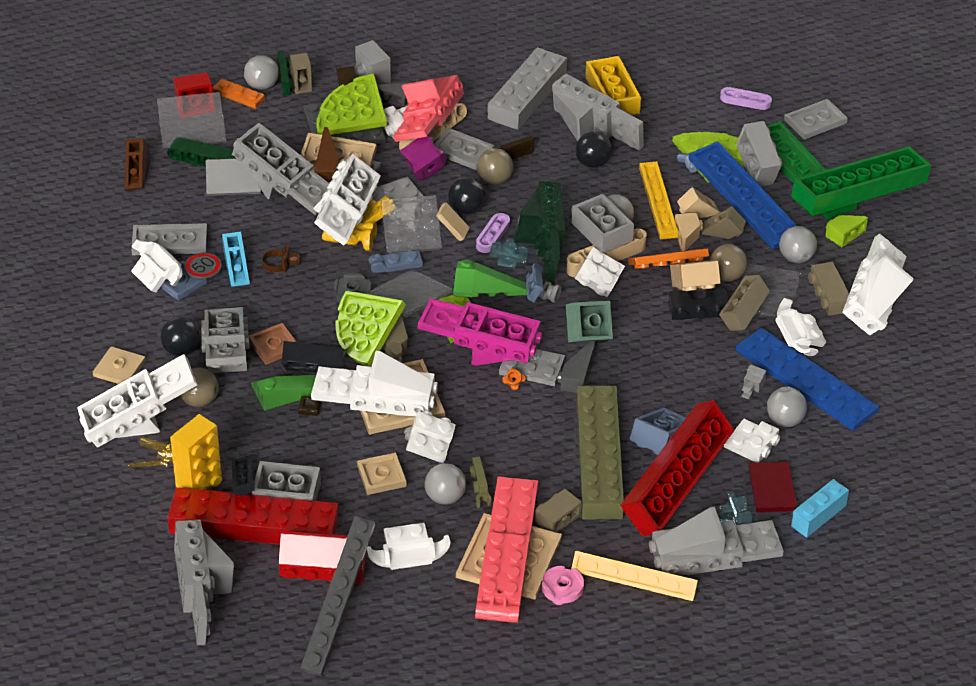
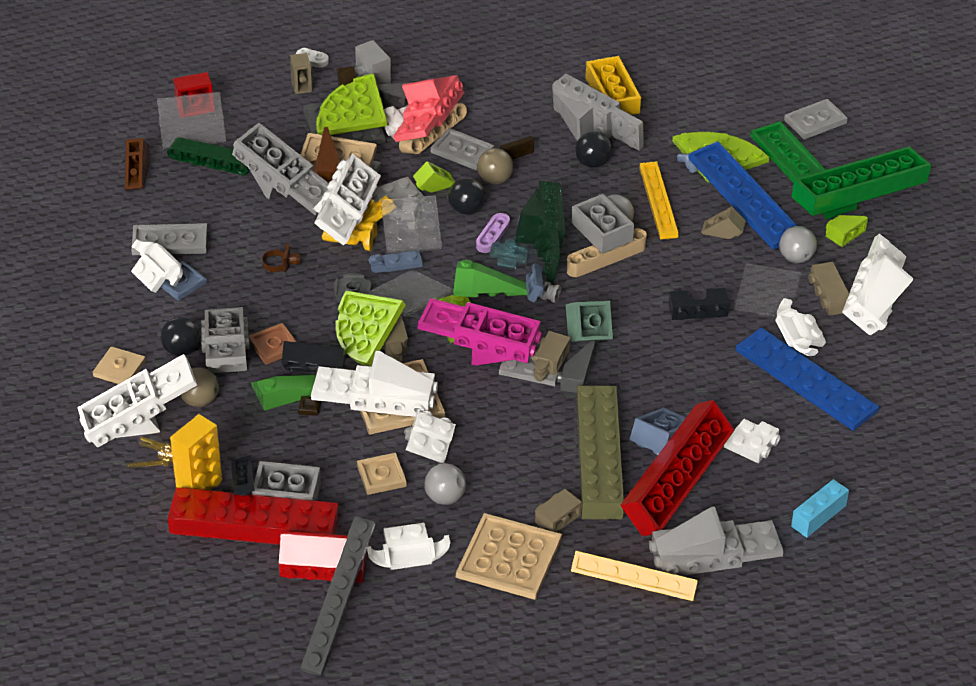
(201, 573): light grey wedge -> none
(203, 265): piece -> none
(229, 178): light grey tile -> none
(235, 259): medium azure slope -> none
(238, 93): orange plate -> none
(261, 72): light grey piece -> none
(285, 73): dark green plate -> none
(316, 58): none -> white plate
(423, 157): magenta piece -> none
(433, 178): none -> lime slope
(452, 221): tan tile -> none
(479, 484): olive plate -> none
(507, 550): coral hinge -> none
(513, 373): orange plate -> none
(527, 88): light grey brick -> none
(551, 355): none -> dark tan hinge
(560, 594): bright pink plate -> none
(599, 272): white plate -> none
(674, 258): orange plate -> none
(688, 229): tan slope -> none
(695, 275): tan brick -> none
(696, 202): tan slope -> none
(731, 262): dark tan piece -> none
(733, 508): clear light blue hips -> none
(744, 303): dark tan brick -> none
(745, 98): lavender plate -> none
(753, 381): light grey piece -> none
(759, 153): light grey brick -> none
(772, 487): dark red tile -> none
(786, 406): light grey piece -> none

